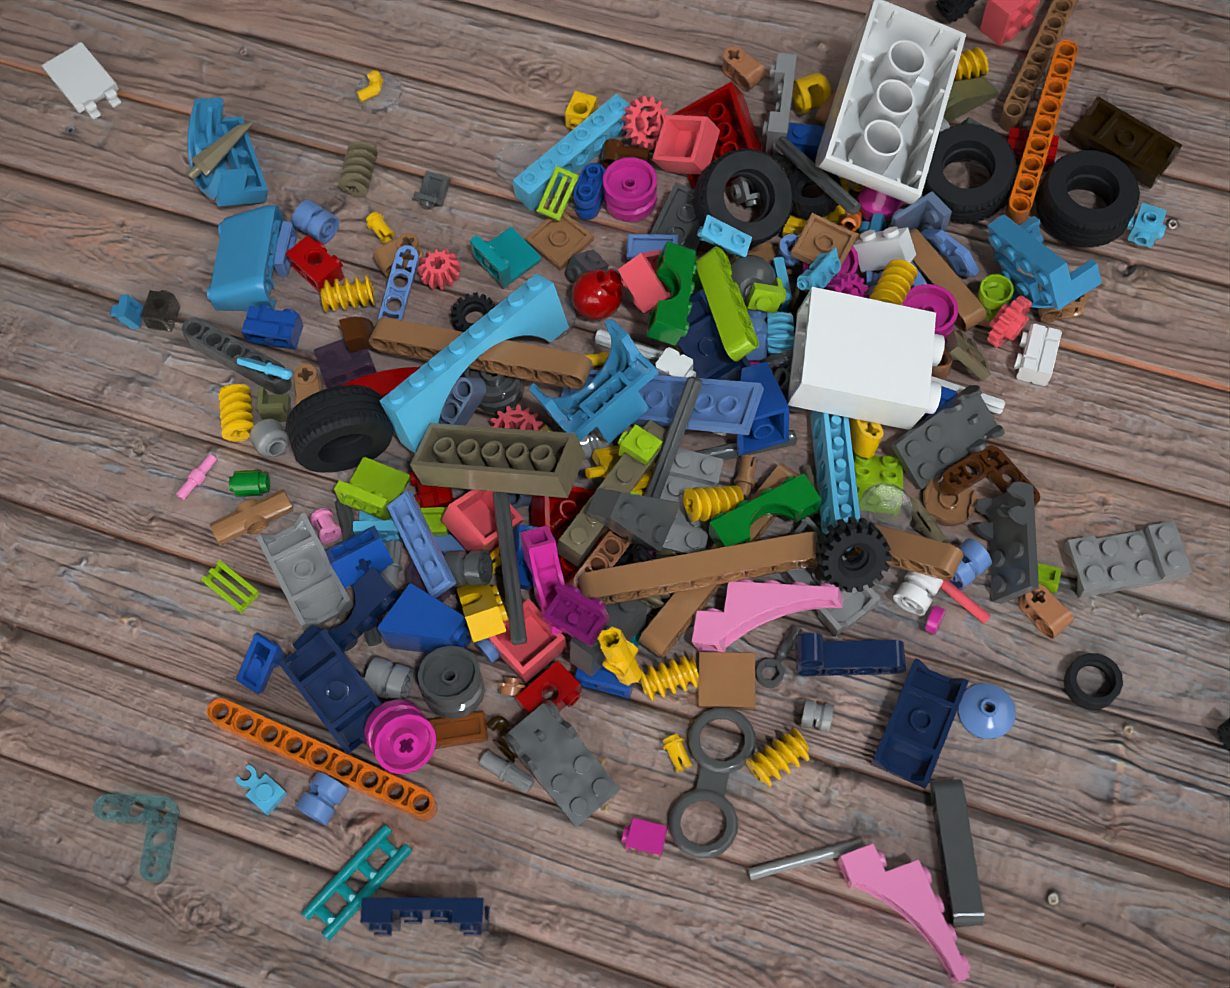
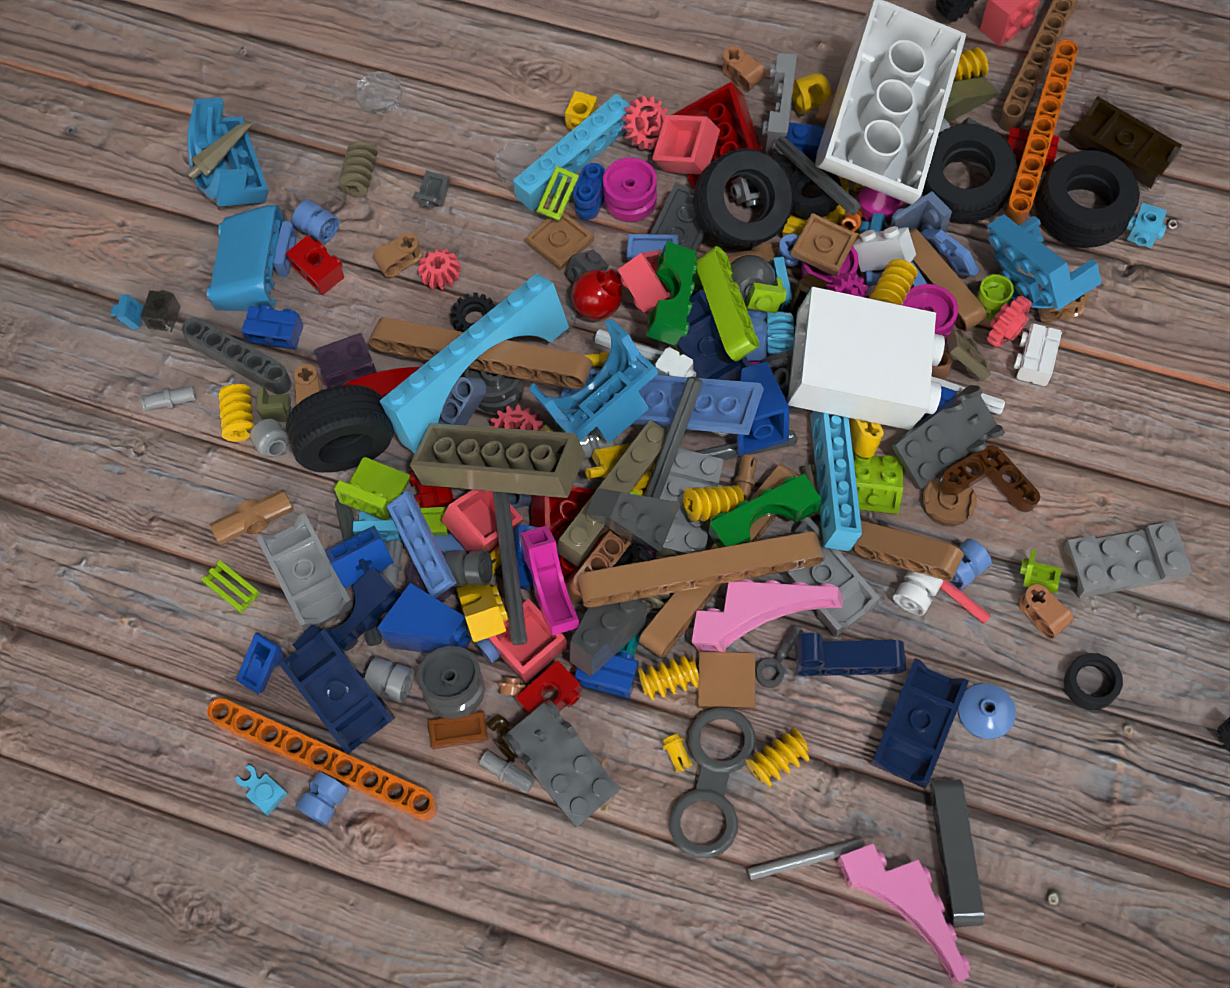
(82, 79): white tile -> none
(149, 817): clear light blue beam -> none
(168, 398): none -> light grey pin
(196, 476): bright pink bar -> none
(249, 483): green brick -> none
(267, 368): medium azure piece -> none
(324, 522): bright pink bush -> none
(338, 884): teal bar -> none
(347, 294): yellow piece -> none
(356, 333): reddish brown brick -> none
(373, 88): yellow arm -> none
(378, 225): yellow pin -> none
(385, 914): dark blue piece -> none
(400, 736): dark pink wheel -> none
(403, 293): medium blue beam -> none
(505, 256): teal bracket -> none
(577, 614): magenta bracket -> none
(616, 150): reddish brown piece -> none
(620, 656): yellow piece -> none
(639, 444): lime bracket -> none
(644, 838): dark pink brick -> none
(727, 237): medium azure hinge -> none
(817, 715): light grey wheel -> none
(820, 271): medium azure hinge -> none
(863, 568): black tyre -> none
(886, 506): clear tile -> none
(919, 509): dark tan pin -> none
(935, 619): dark pink tile -> none
(1011, 541): dark grey hinge -> none

